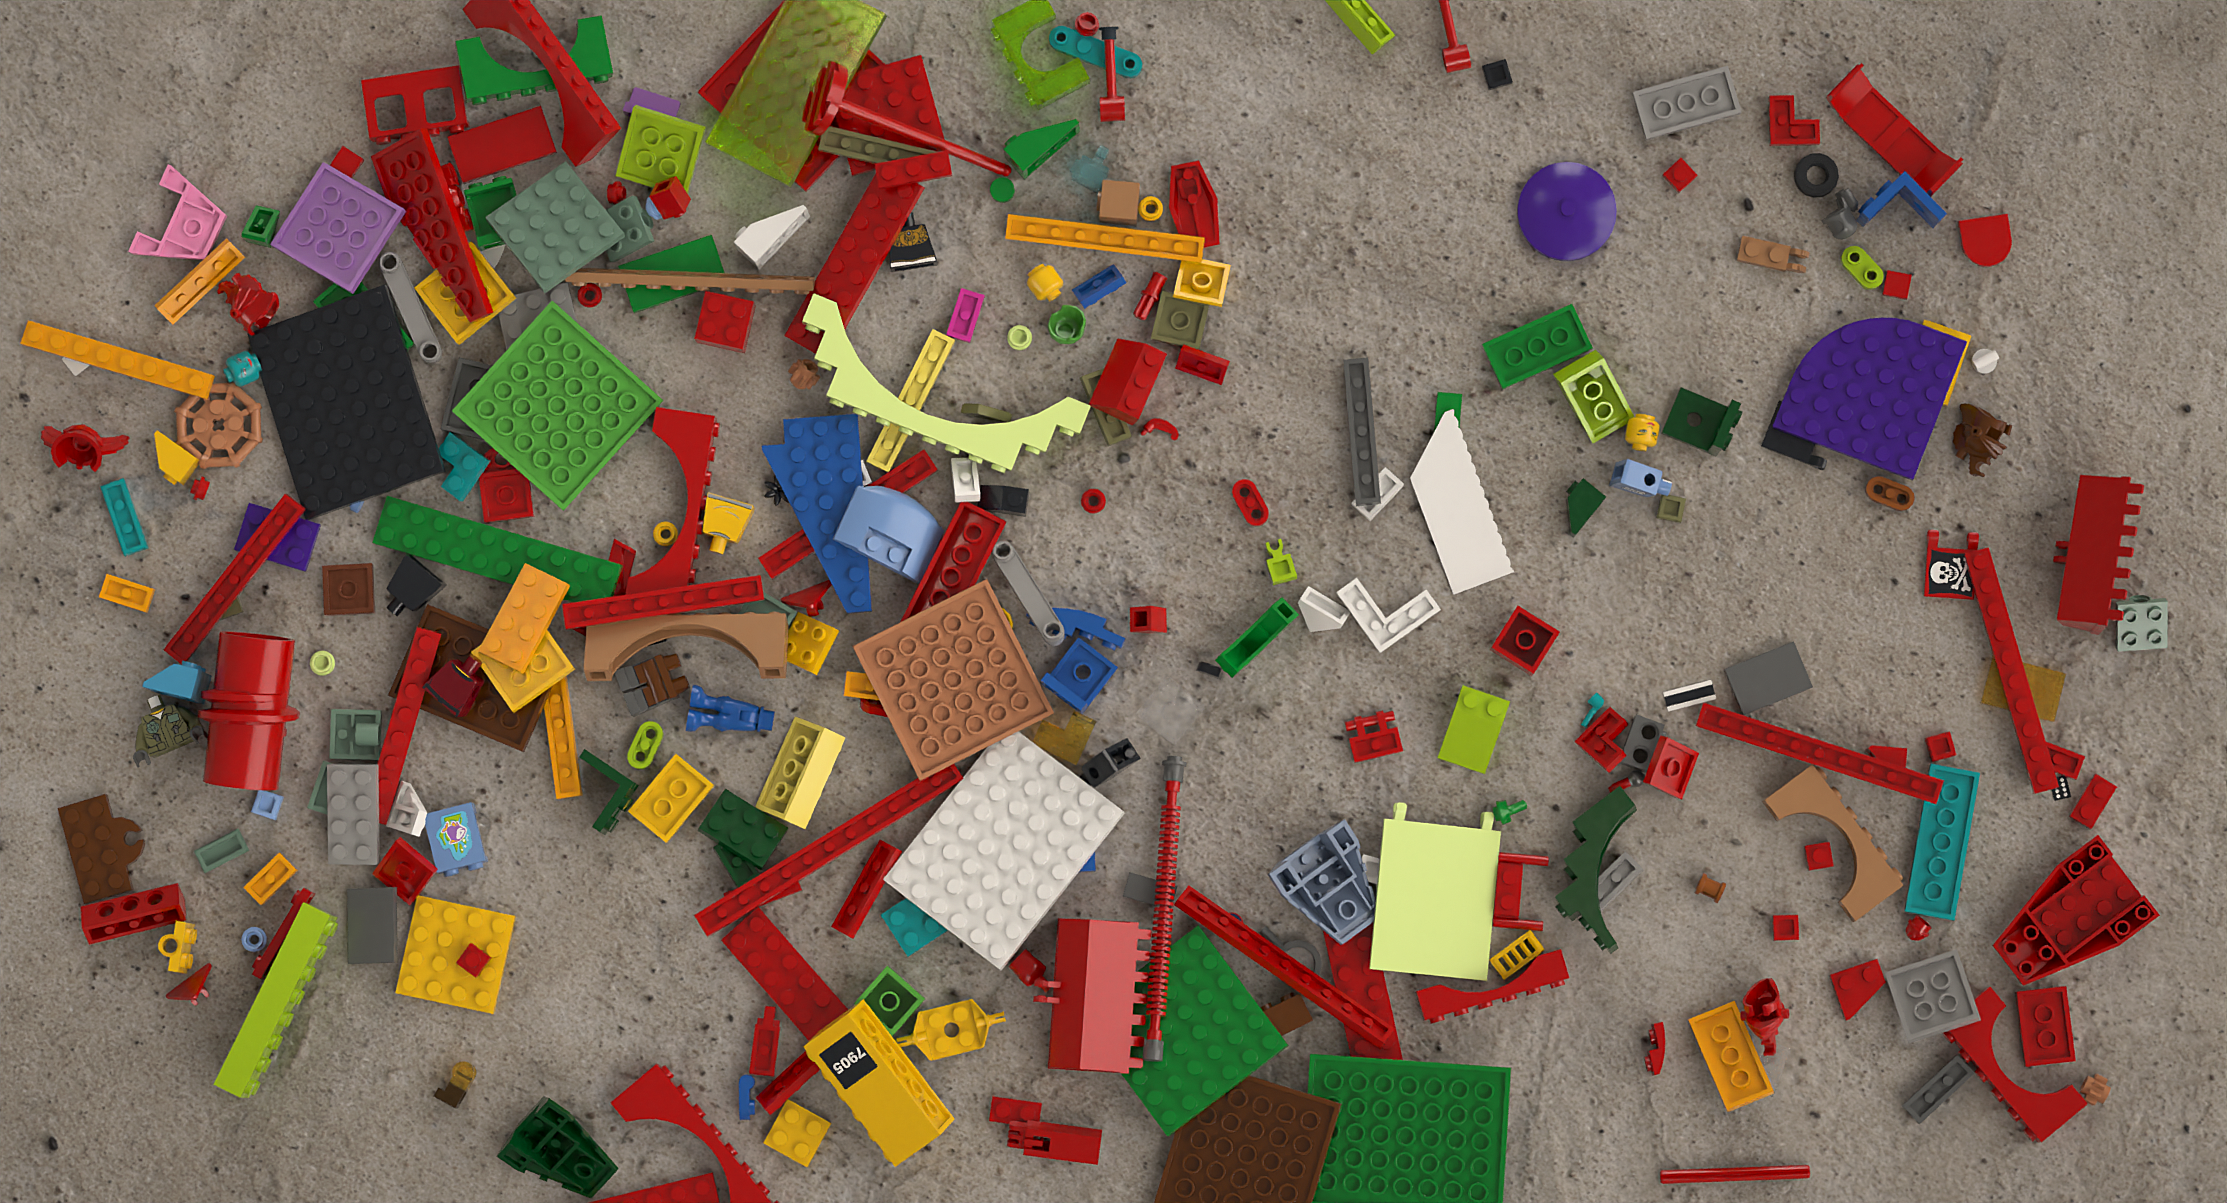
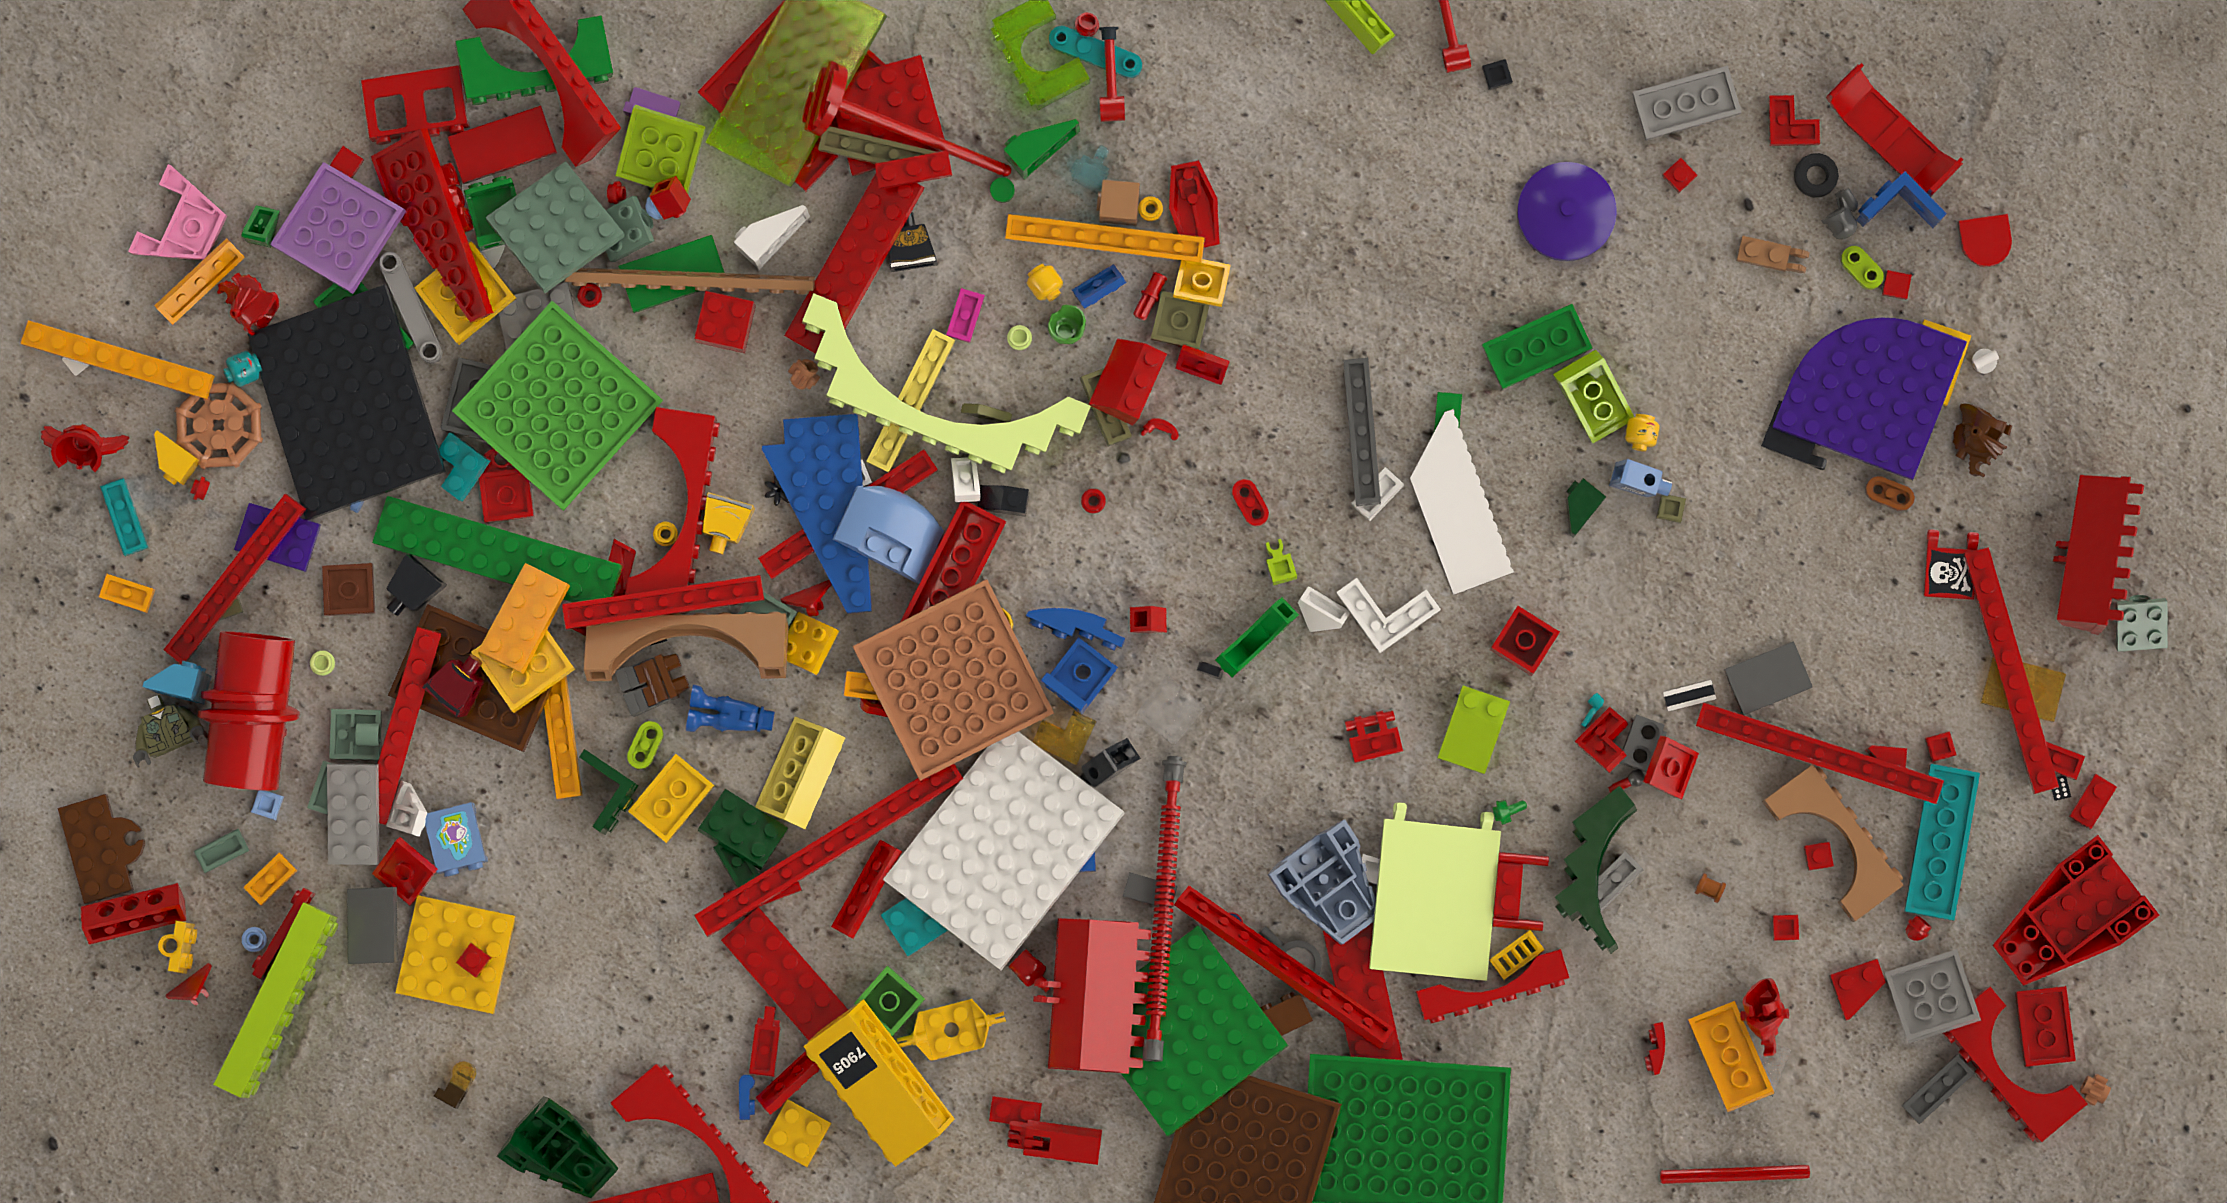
(1028, 593): light grey piece -> none
(1715, 424): dark green bracket -> none

